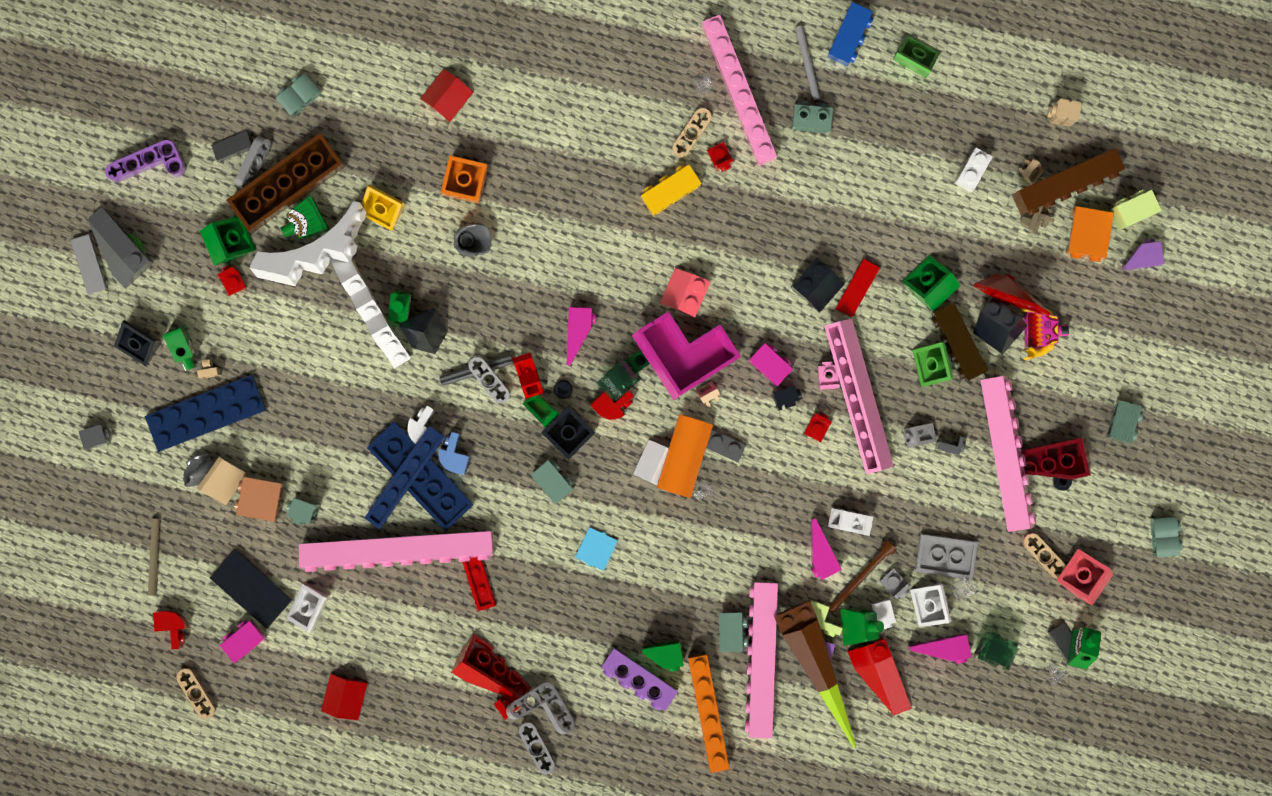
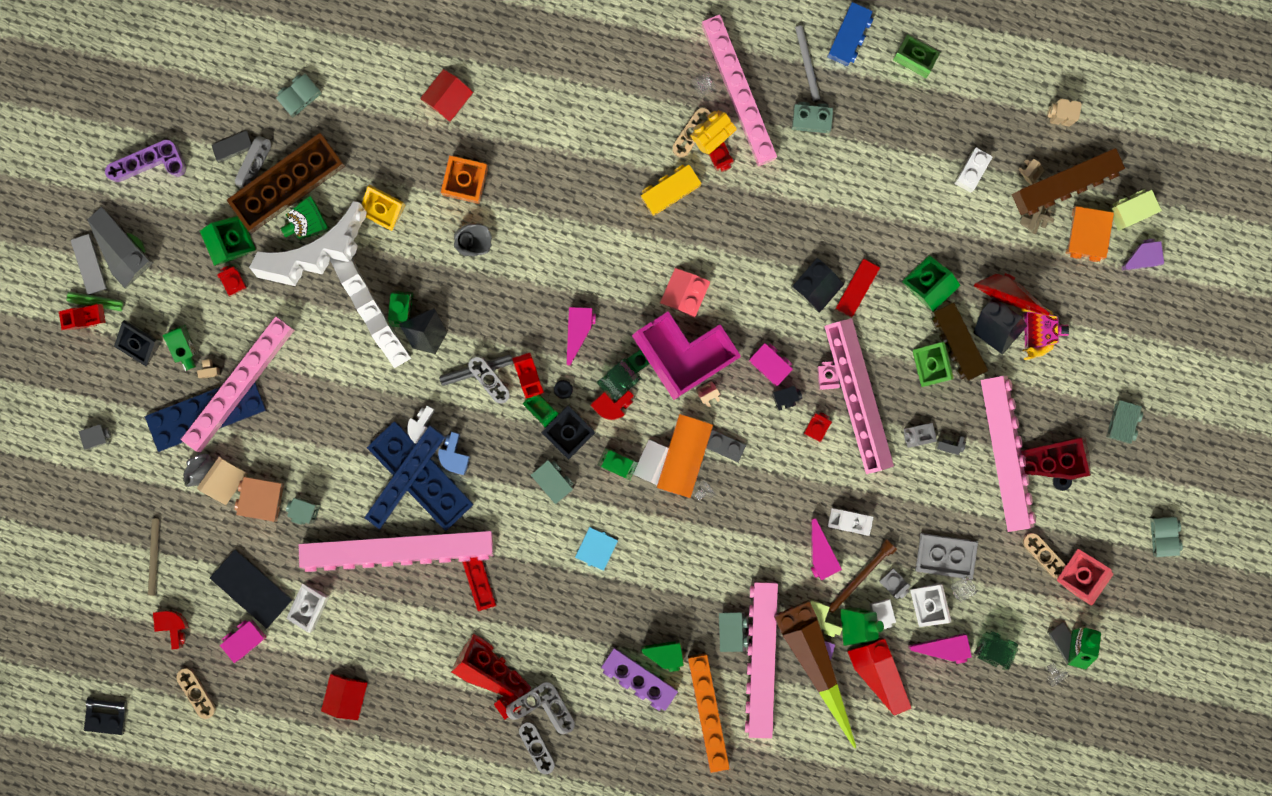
(82, 317): none -> red brick
(90, 300): none -> bright green axle
(105, 722): none -> black plate
(237, 385): none -> bright pink brick
(617, 464): none -> green torso
(713, 131): none -> yellow brick

